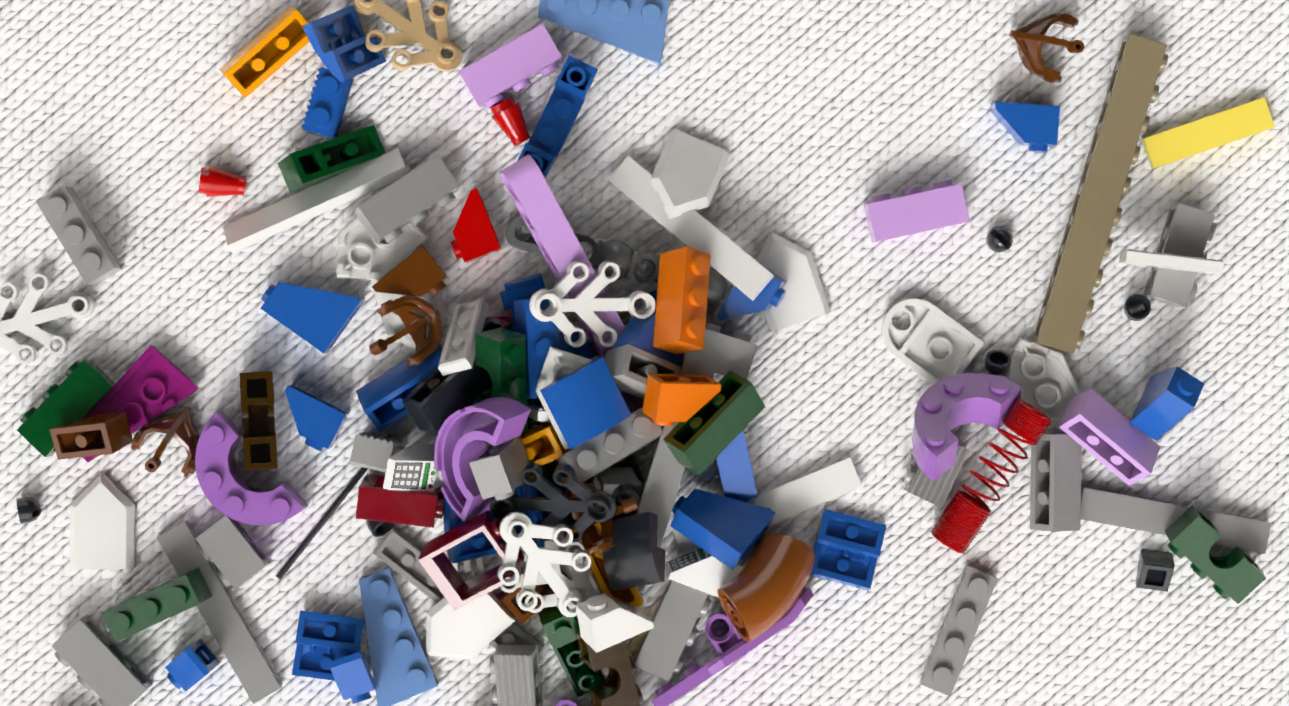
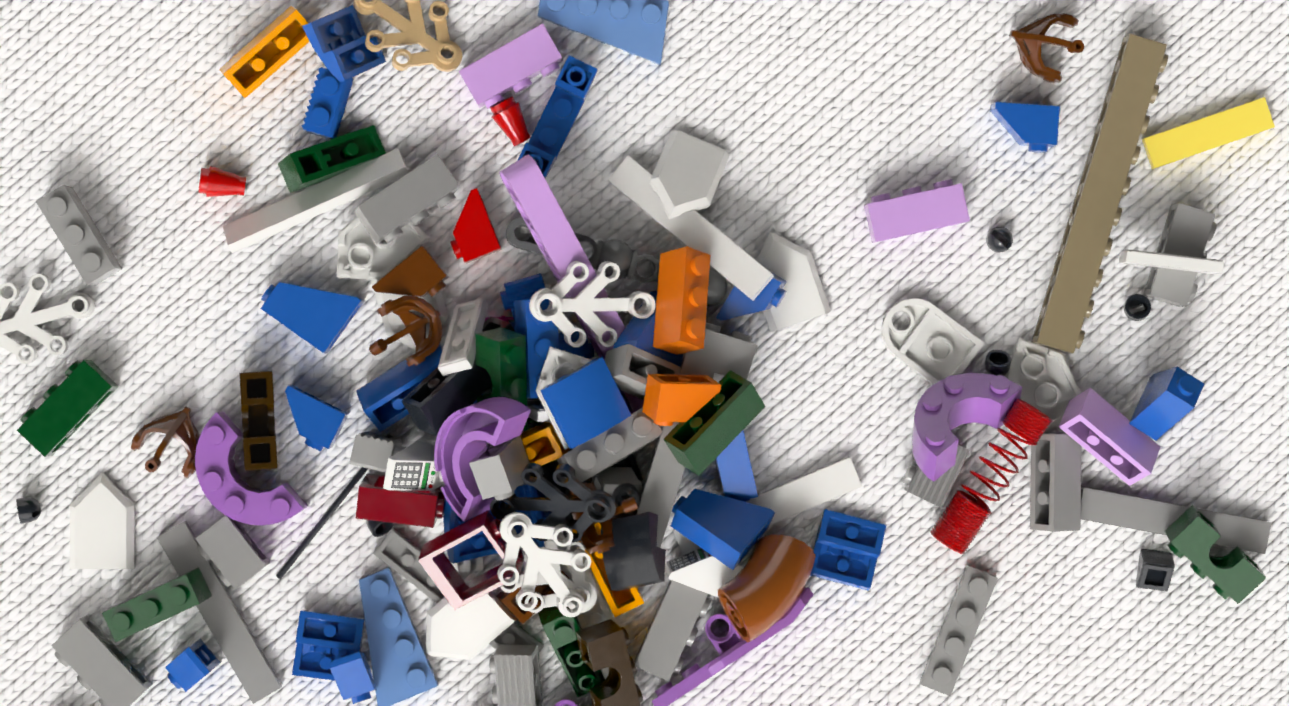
(92, 435): reddish brown slope -> none
(146, 390): magenta wing -> none
(609, 621): white slope -> none

